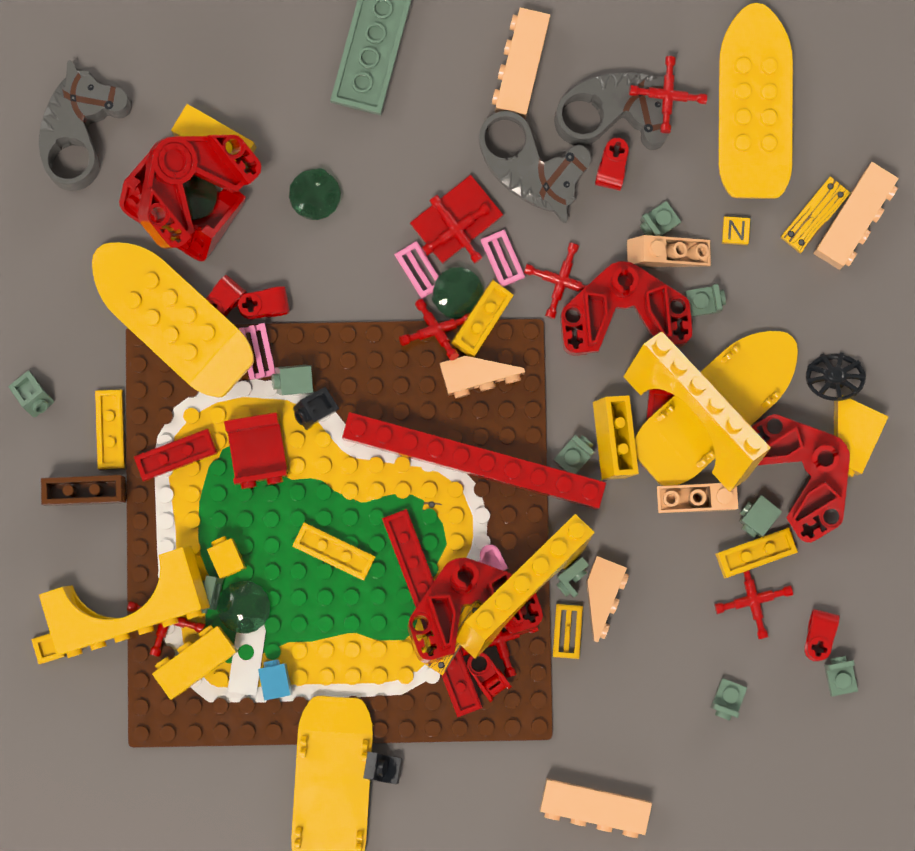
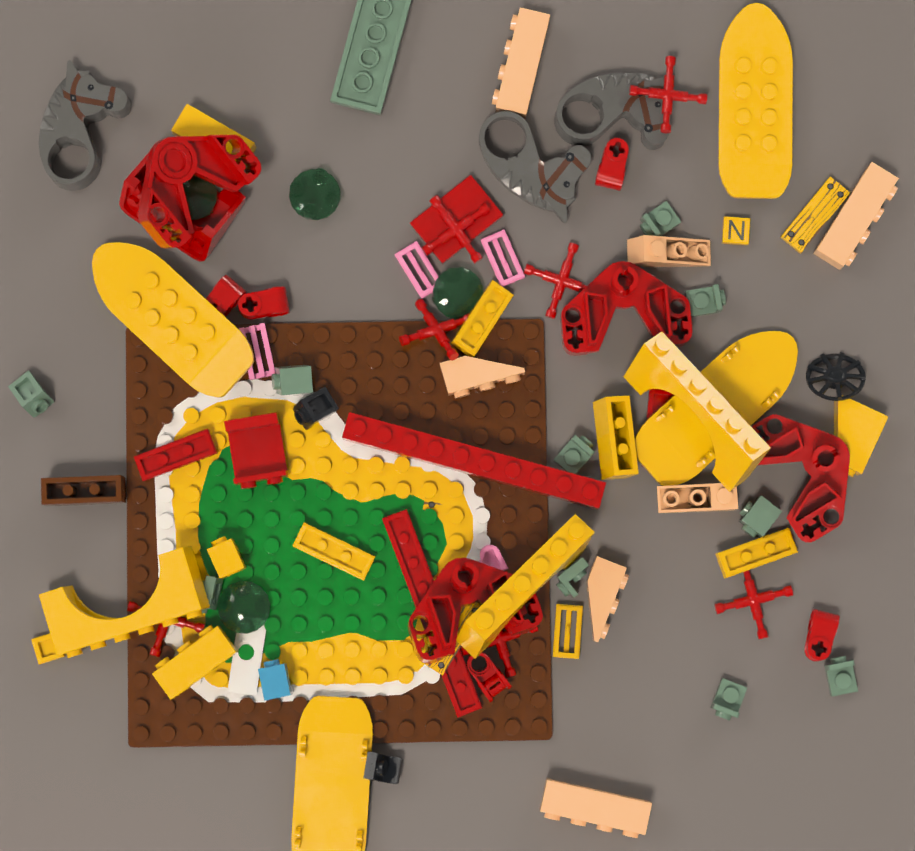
(110, 429): yellow tile -> none

